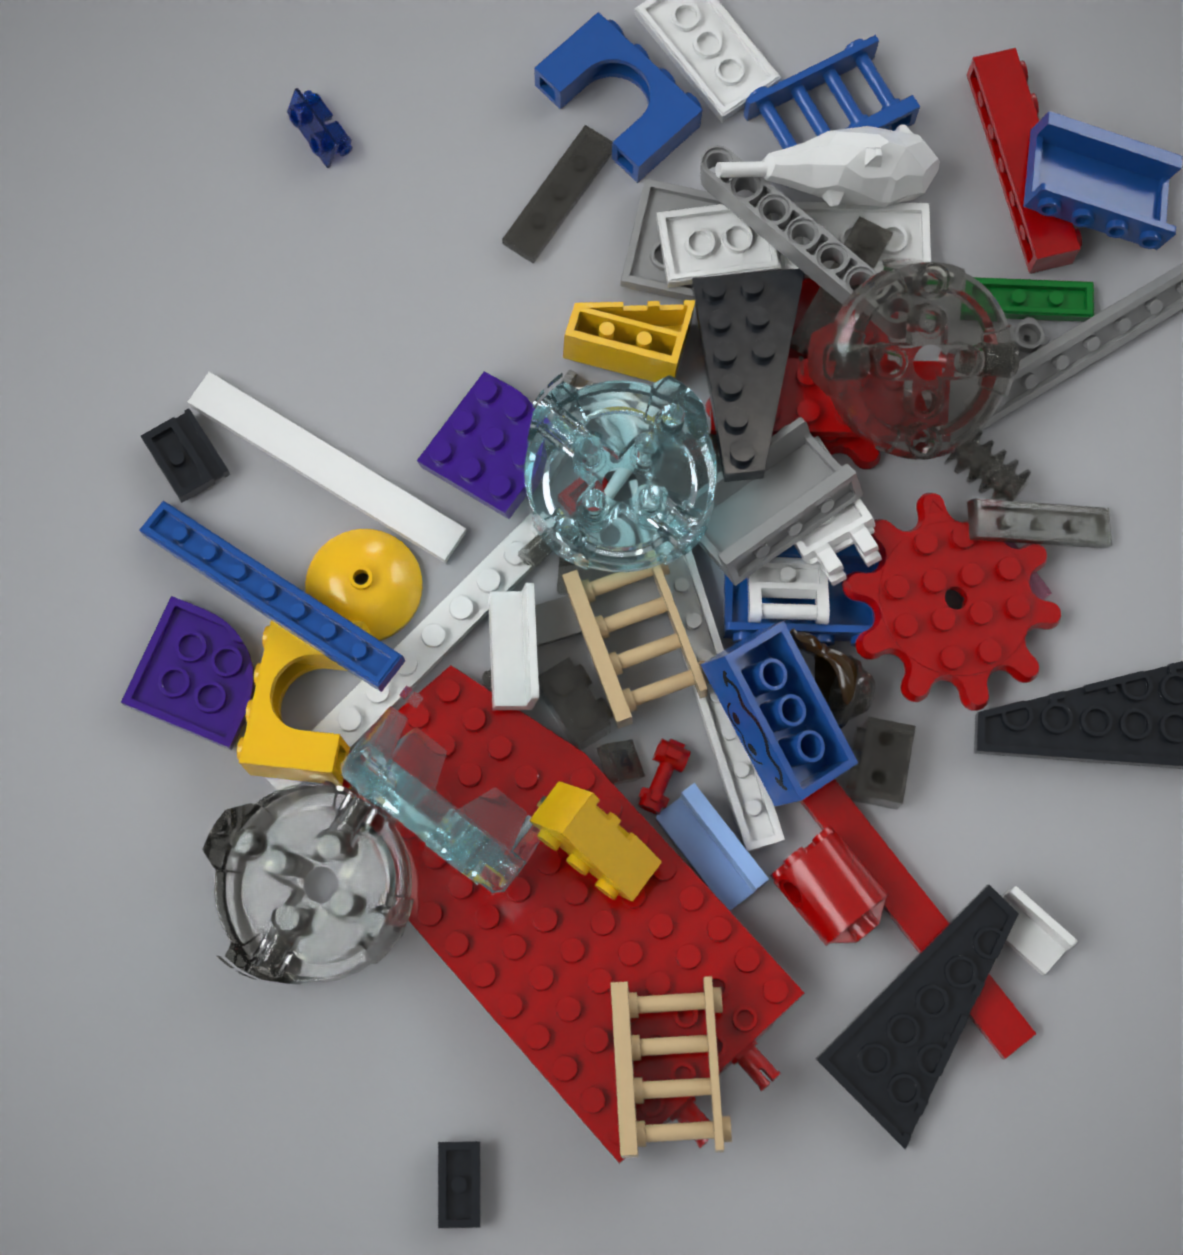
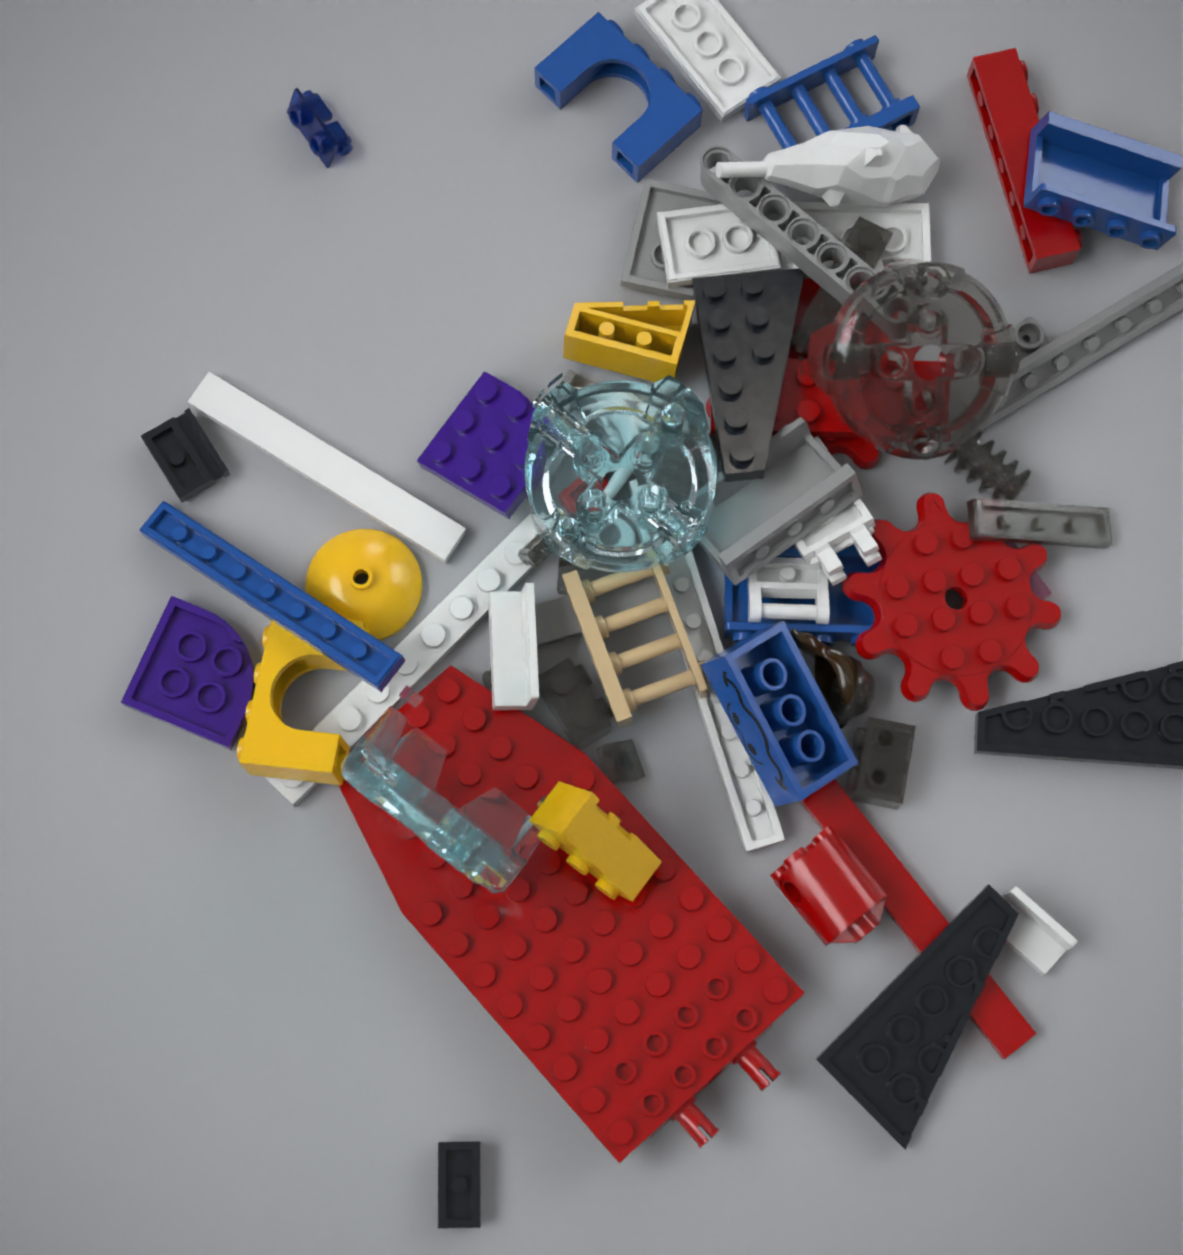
(260, 874): clear smoke piece -> none
(558, 194): clear smoke tile -> none
(634, 1091): tan fence -> none
(671, 757): red bar -> none
(711, 848): light blue panel -> none
(1042, 298): green tile -> none

